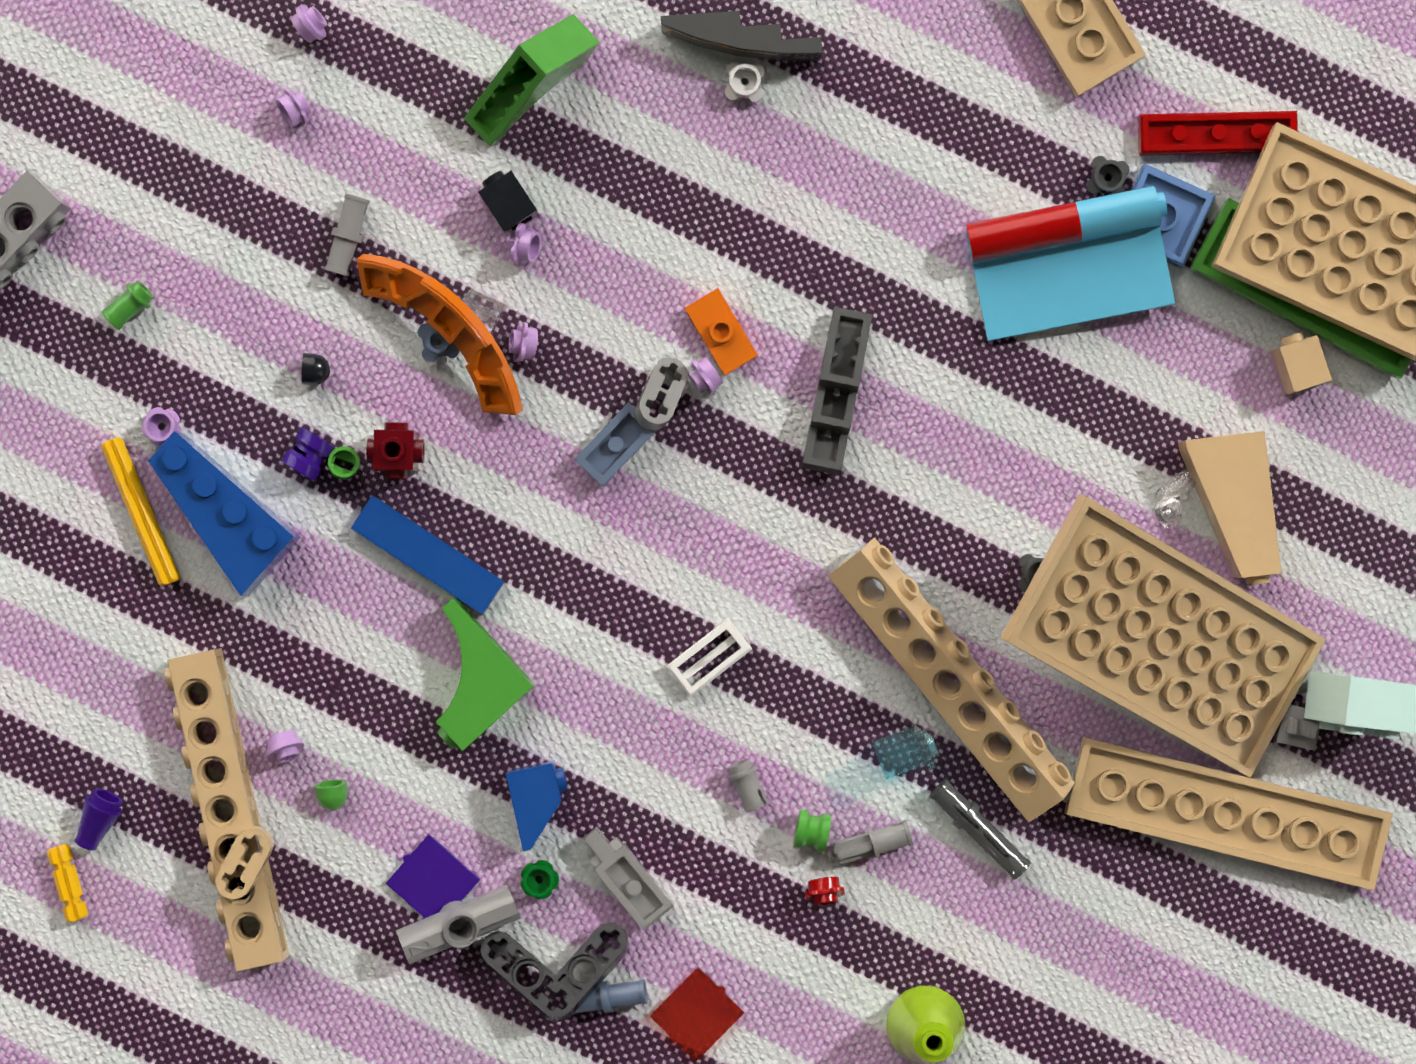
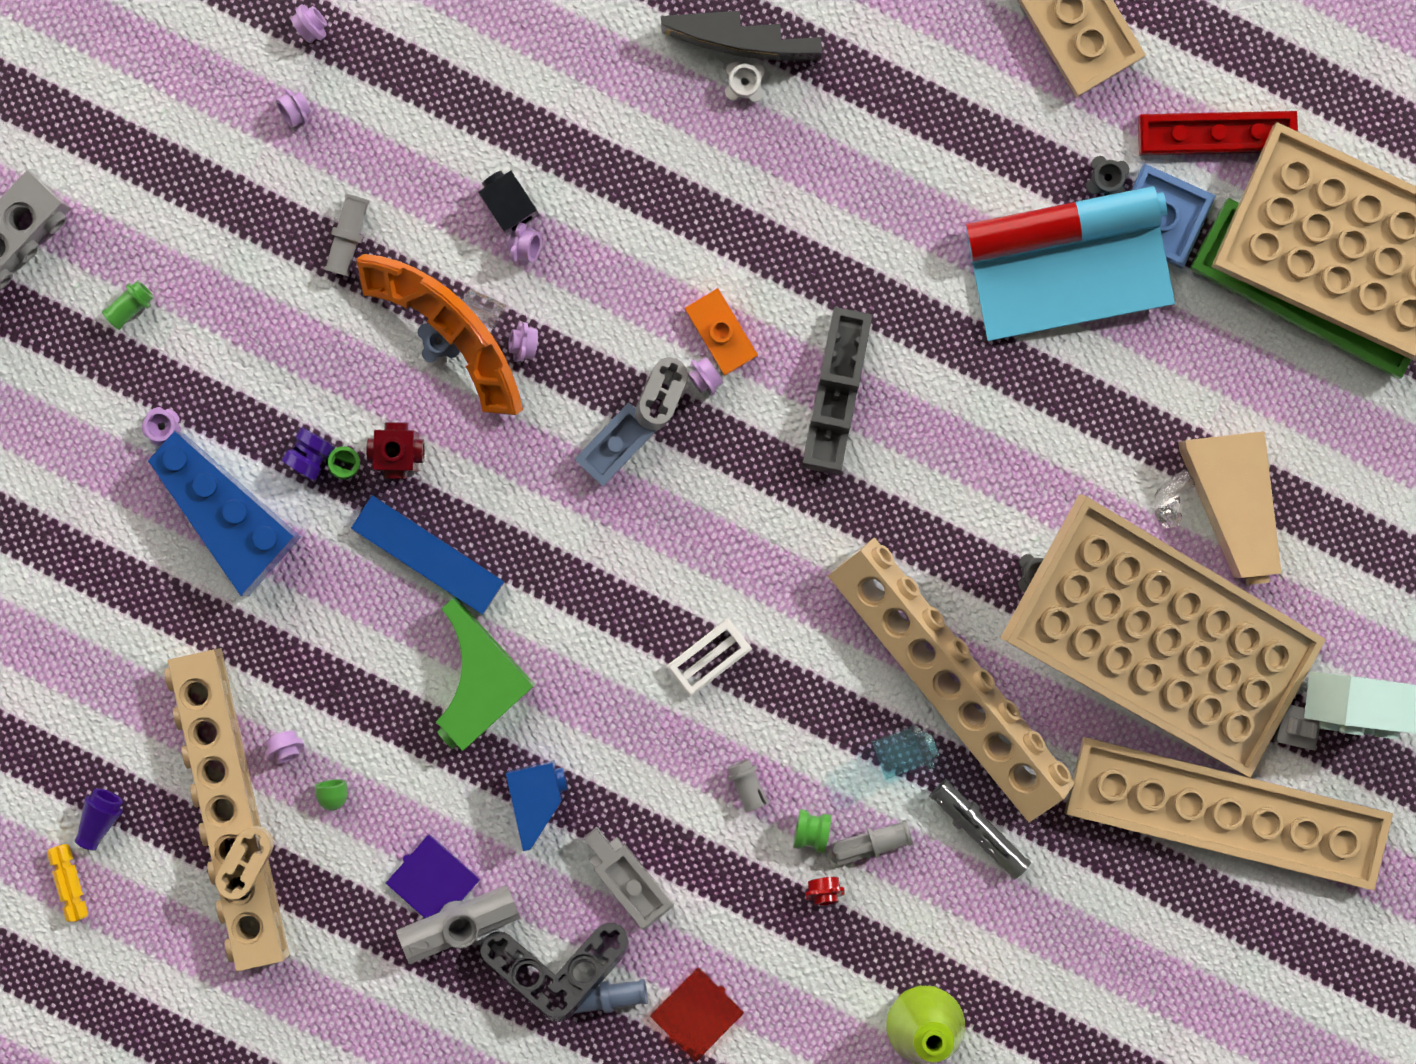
(140, 511): yellow axle -> none
(314, 369): black hinge -> none
(529, 75): bright green arch -> none
(539, 890): green plate -> none
(1300, 363): tan brick -> none

